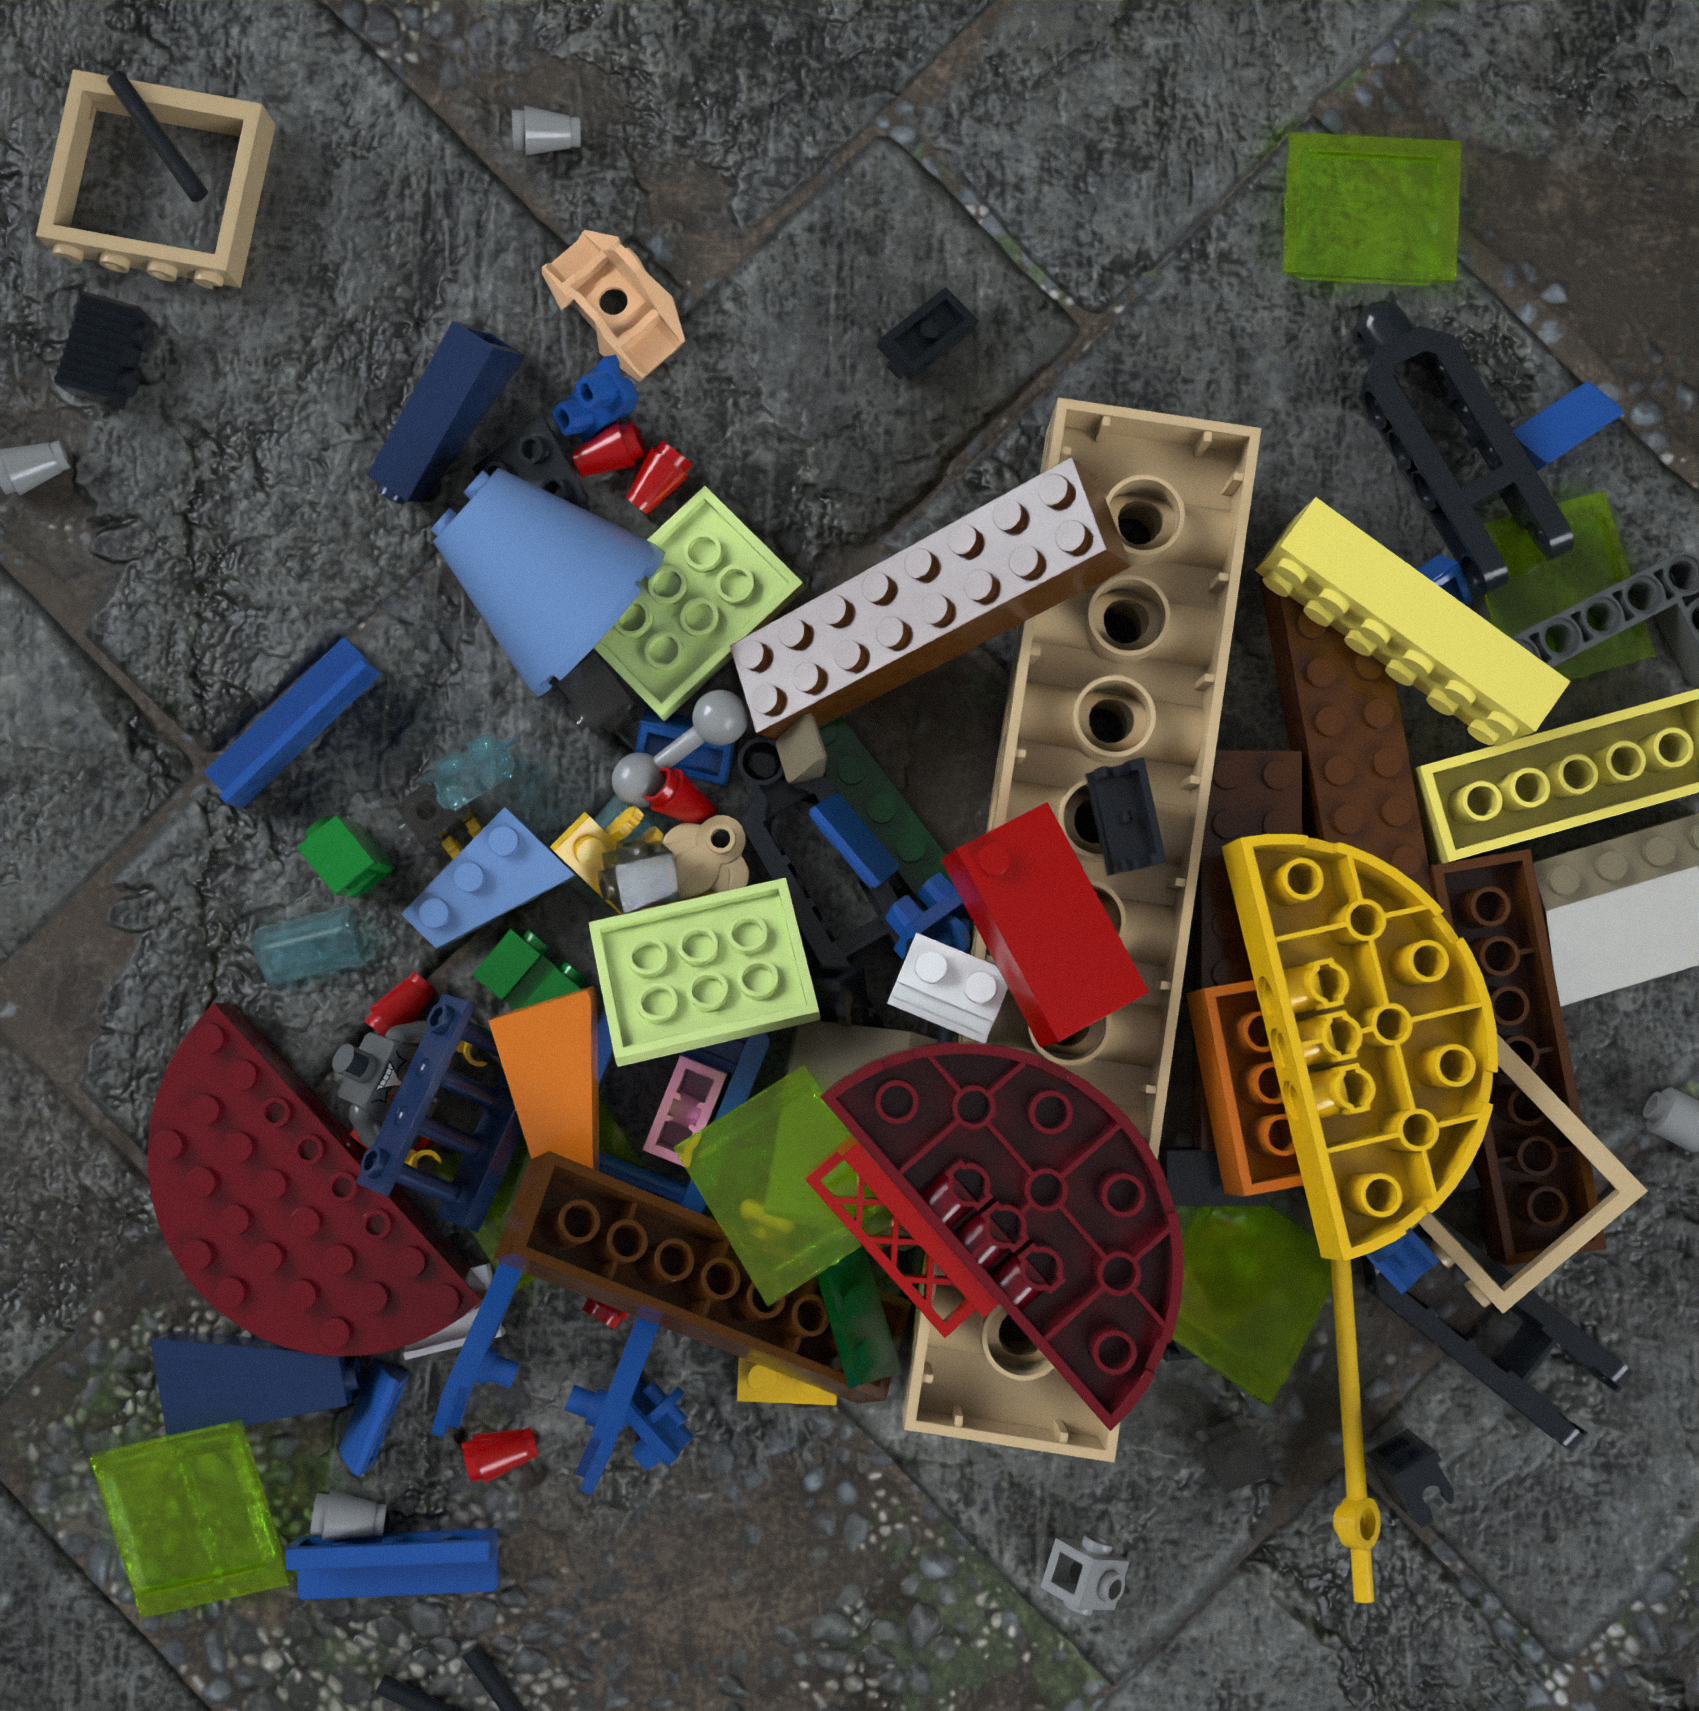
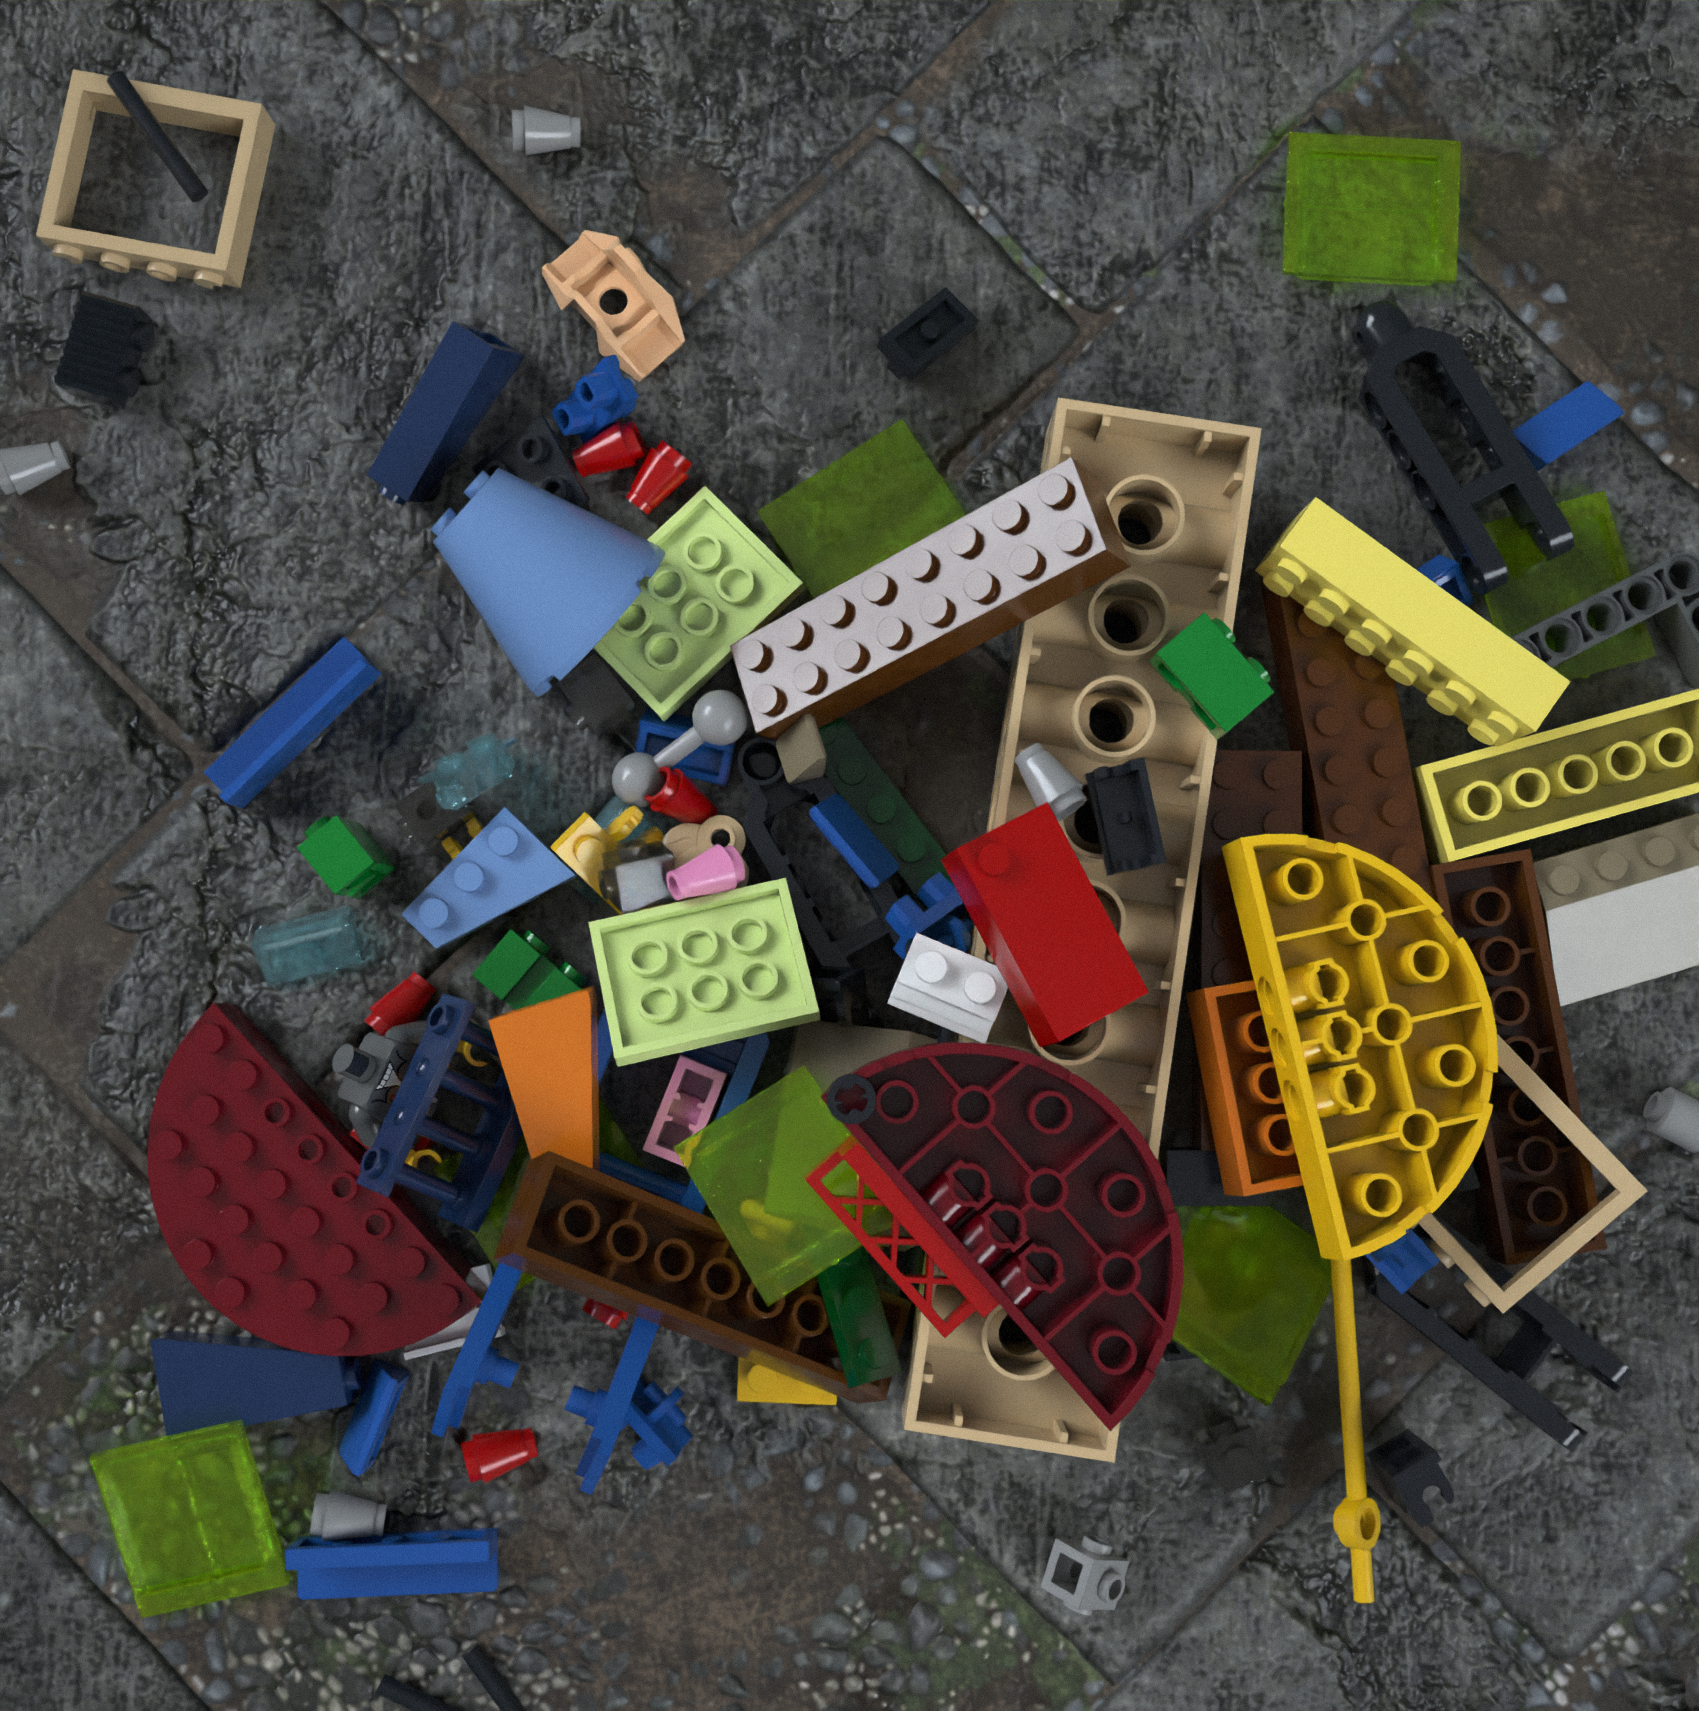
(707, 874): none -> bright pink cone
(855, 1115): none -> black bush
(860, 510): none -> clear neon green piece
(1050, 781): none -> light grey cone
(1212, 674): none -> green brick

